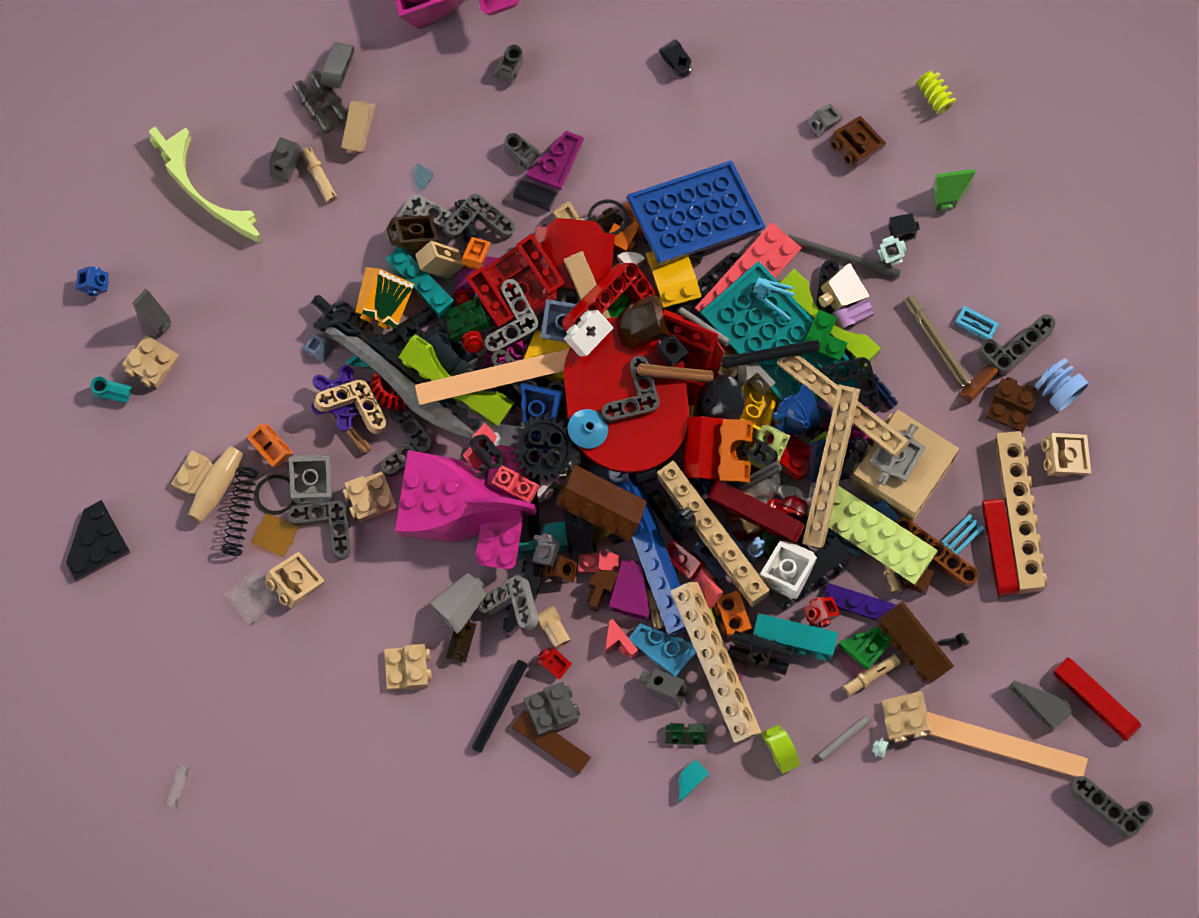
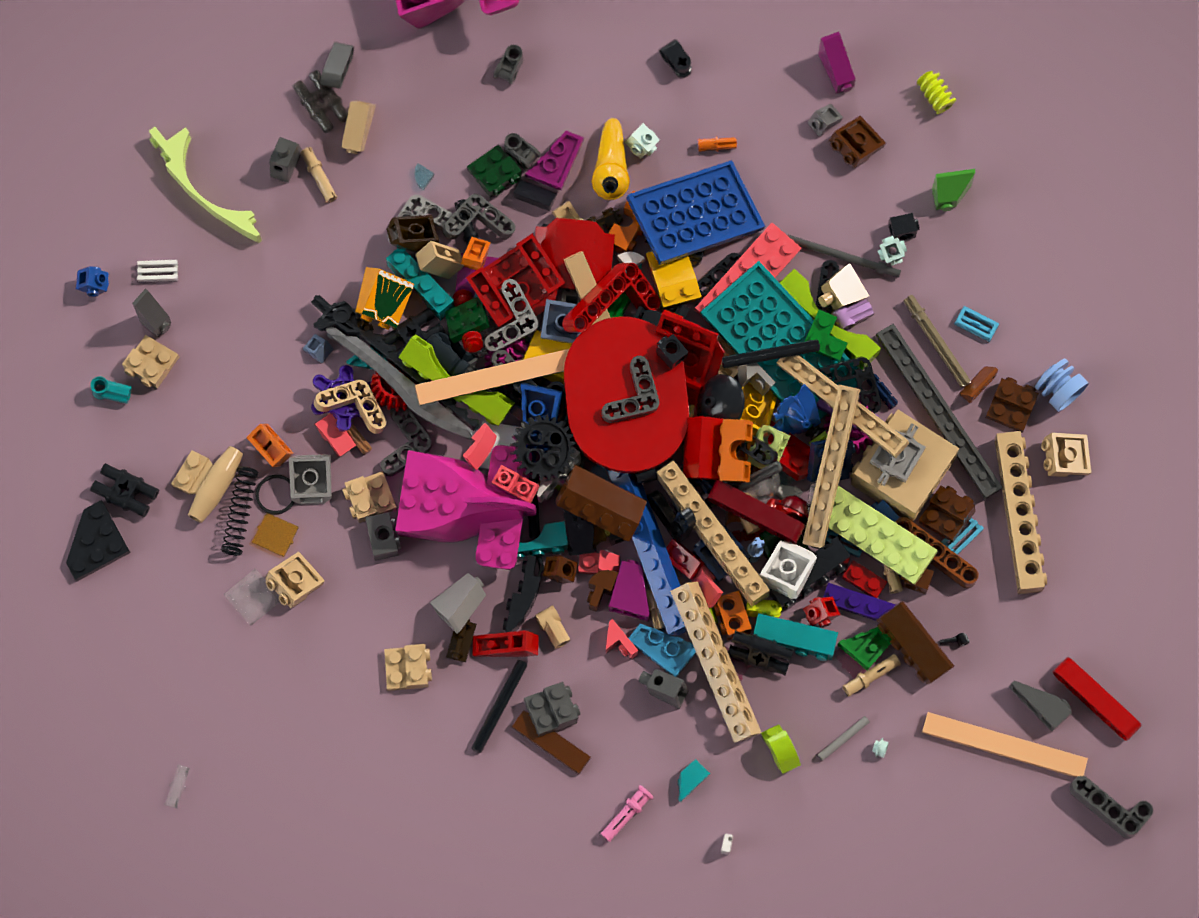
(126, 499): none -> black pin
(160, 263): none -> white tile
(327, 516): dark grey beam -> none
(339, 441): none -> coral slope
(383, 548): none -> dark grey brick
(486, 451): black beam -> none
(495, 171): none -> dark green plate
(506, 644): none -> red slope
(513, 596): light grey beam -> none
(545, 550): flat silver bracket -> none
(553, 662): red bracket -> none
(581, 435): dark azure dish -> none
(598, 329): white brick -> none
(609, 833): none -> bright pink pin
(610, 175): none -> yellow animal
(613, 202): black piece -> none
(642, 141): none -> light aqua brick
(642, 322): dark brown slope -> none
(675, 373): medium nougat axle -> none
(690, 317): light grey bar -> none
(694, 735): dark green hinge -> none
(717, 144): none -> orange axle
(727, 844): none -> white tile
(764, 287): medium azure plant -> none
(765, 607): none -> neon yellow piece
(836, 62): none -> magenta slope
(859, 446): black pin -> none
(864, 579): none -> red plate
(906, 717): tan plate -> none
(938, 410): none -> dark grey plate
(948, 513): none -> reddish brown plate
(1000, 547): red beam -> none
(1021, 342): dark grey beam -> none

